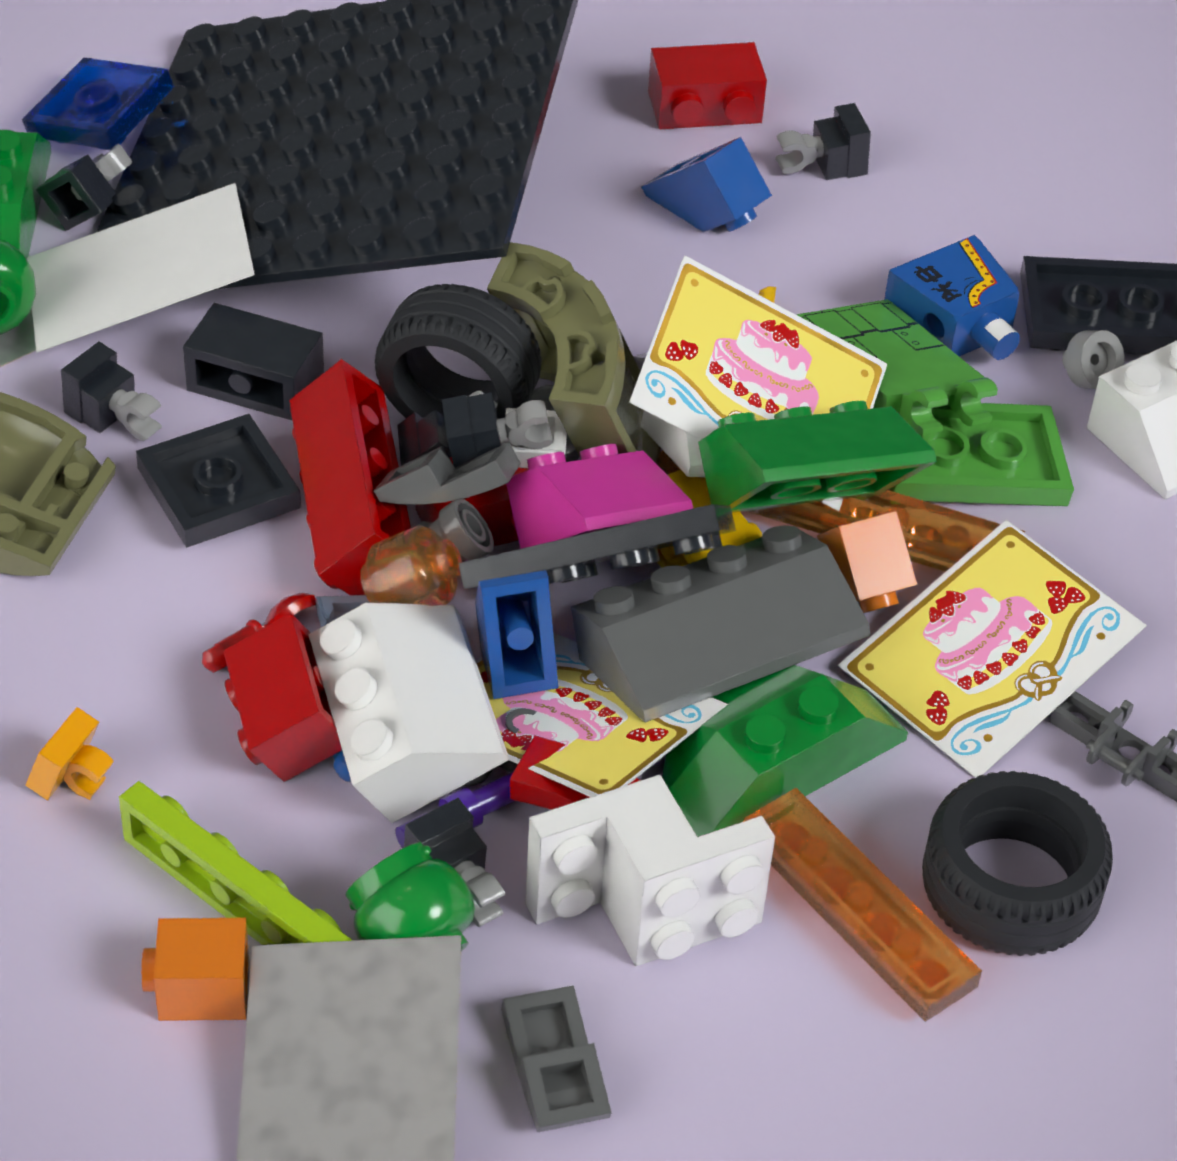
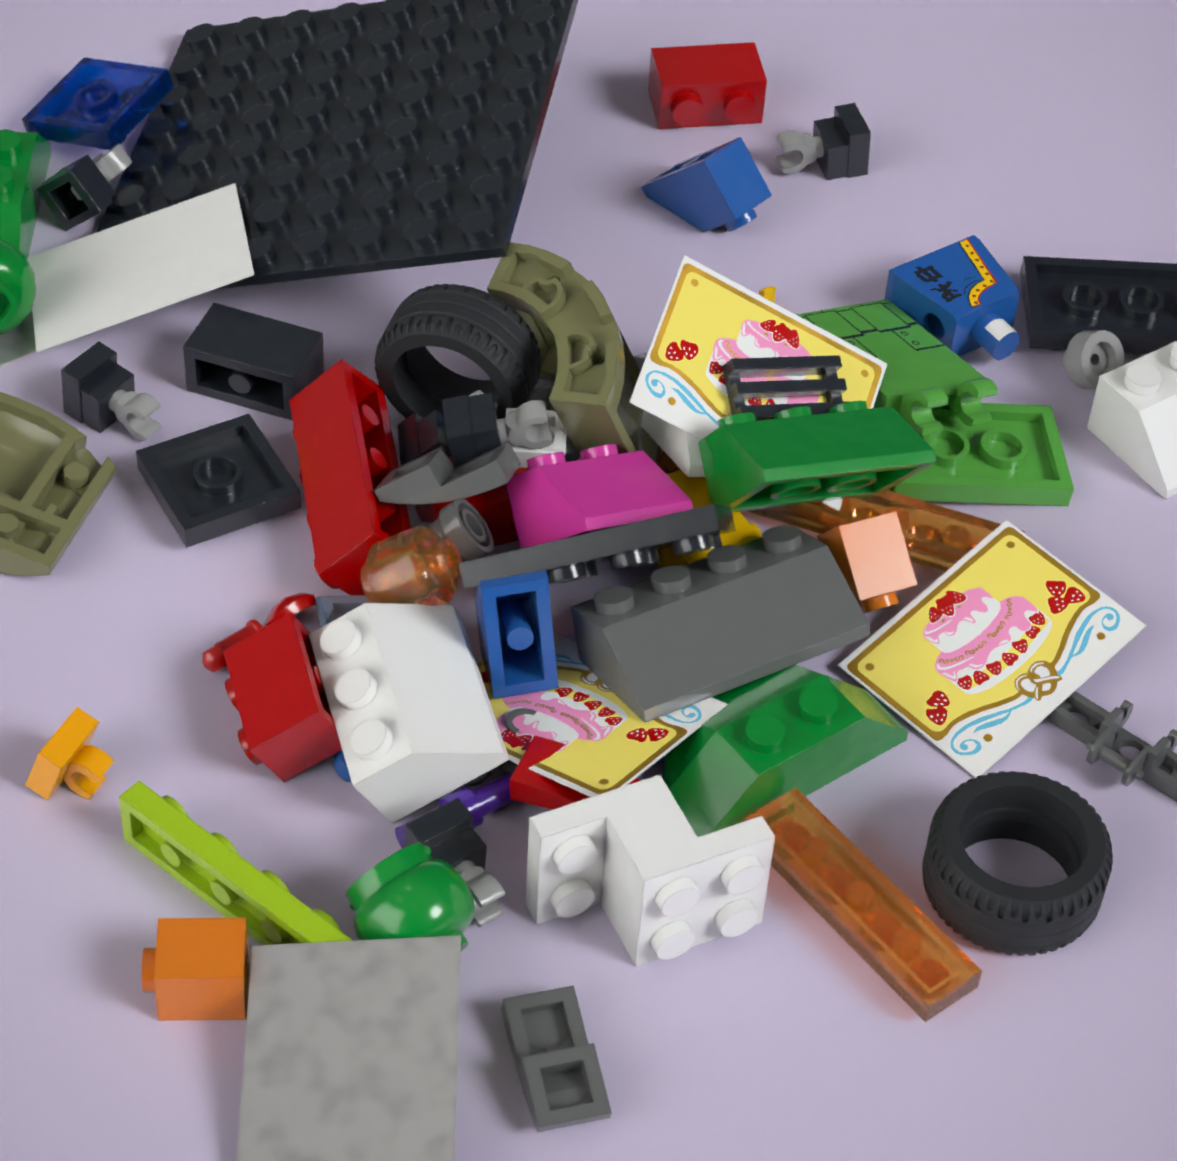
(783, 366): none -> black tile

